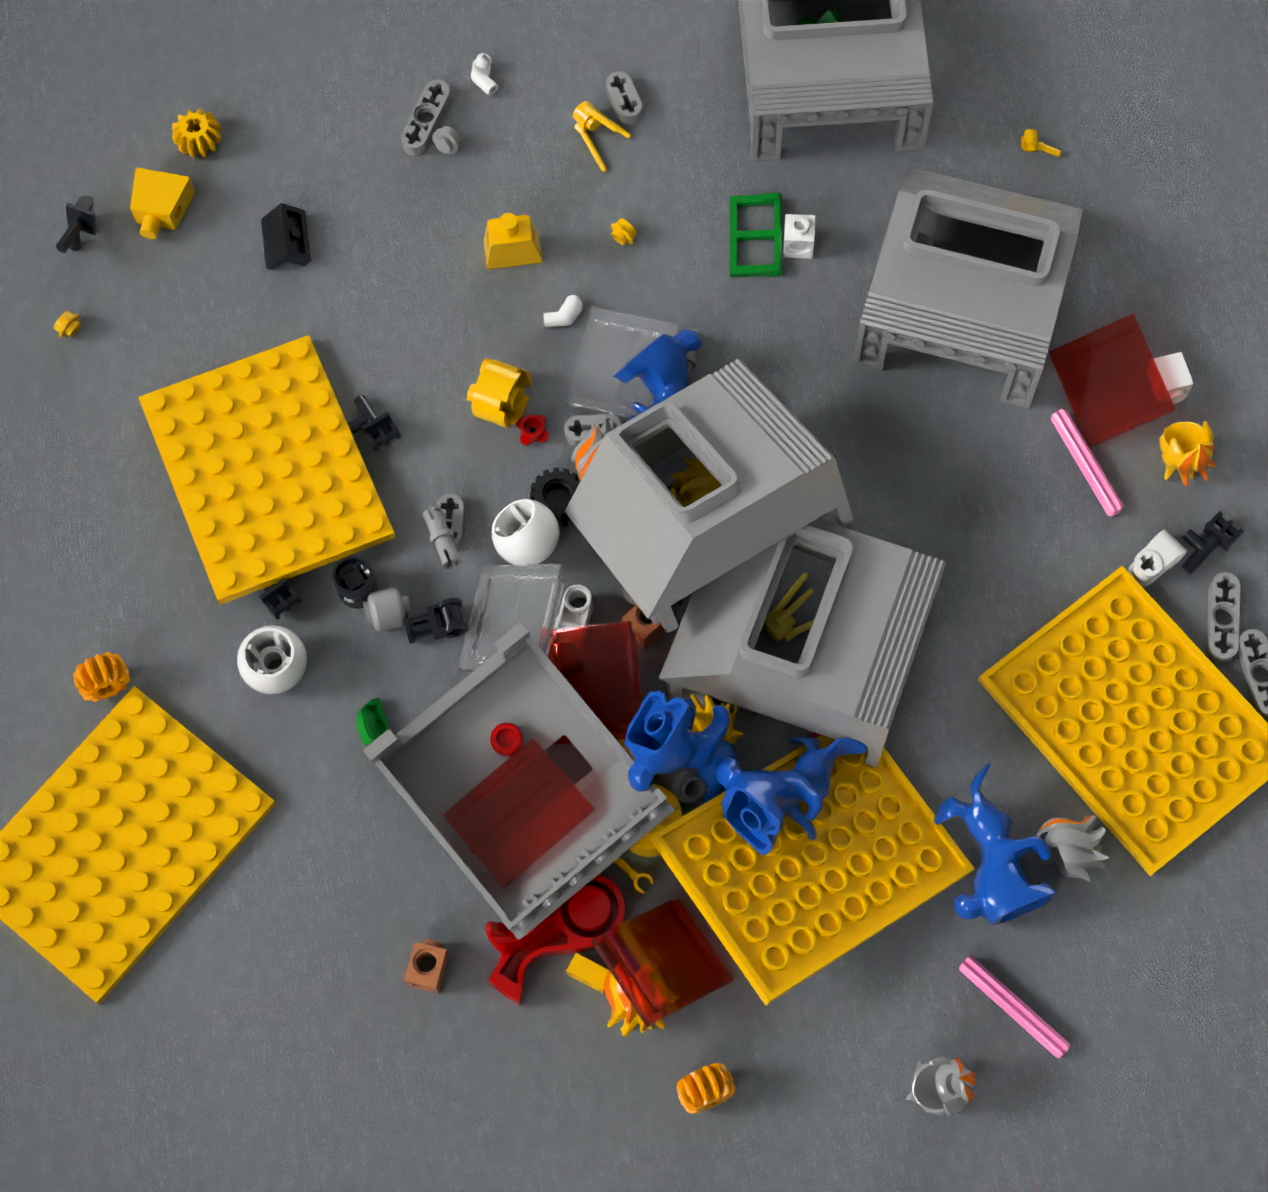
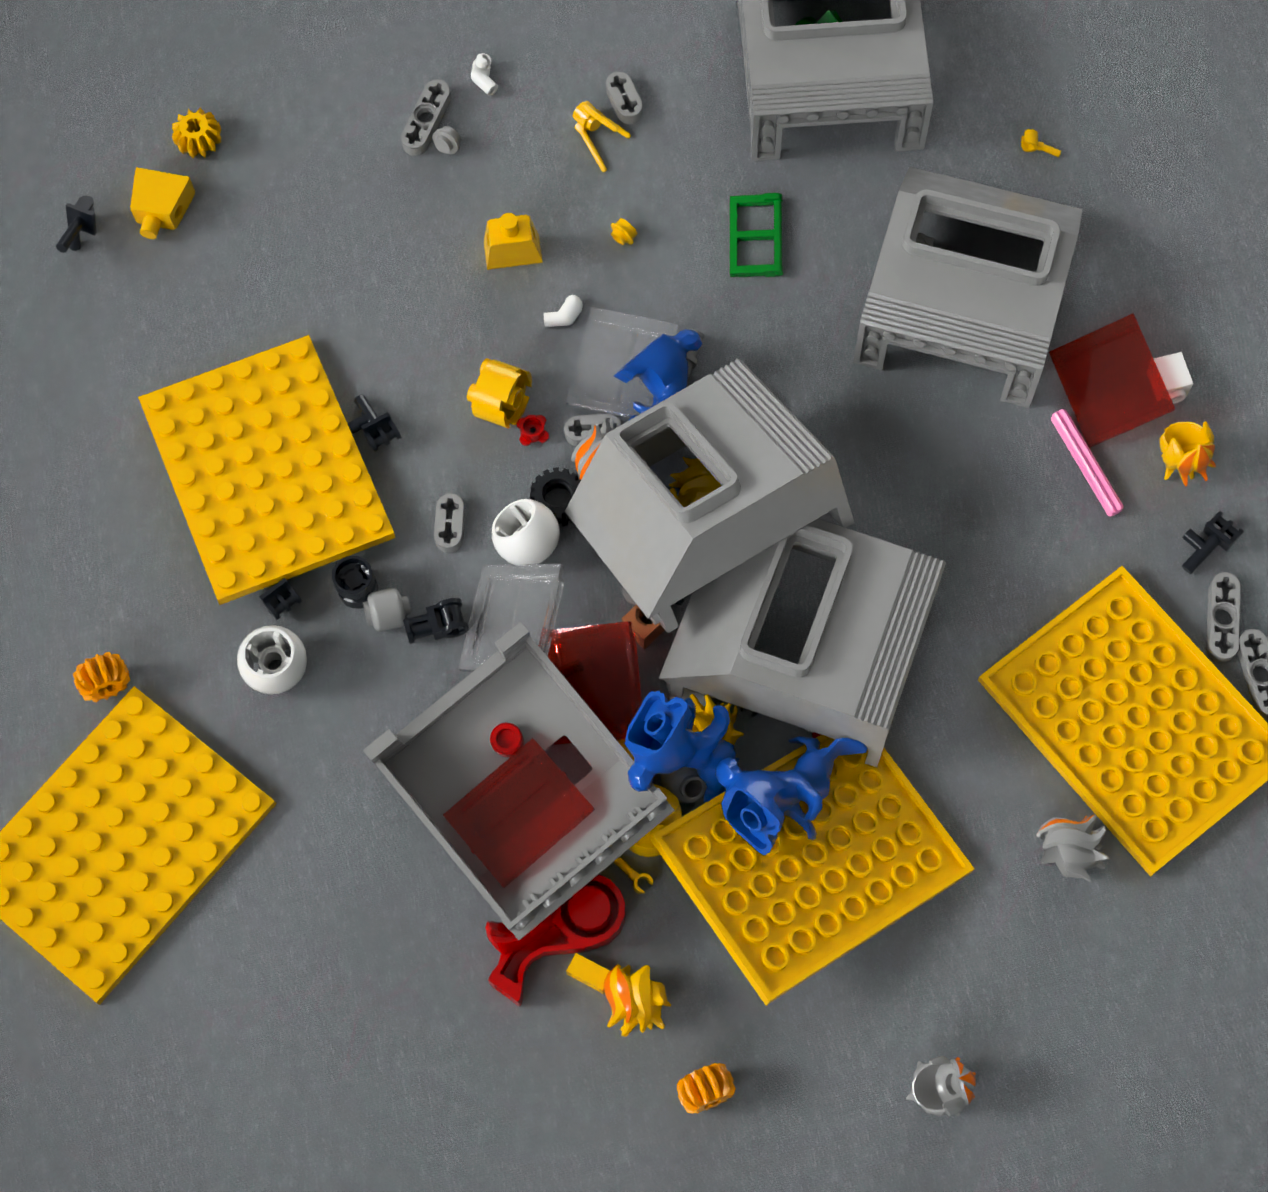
(67, 324): yellow plate -> none
(285, 236): black panel -> none
(371, 721): green plate -> none
(431, 980): nougat brick -> none
(442, 537): light grey pin -> none
(572, 616): white piece -> none
(661, 961): clear red piece -> none
(780, 622): light yellow plant -> none
(799, 236): white brick -> none
(1000, 883): blue animal -> none
(1014, 1007): bright pink axle -> none
(1158, 557): white piece -> none

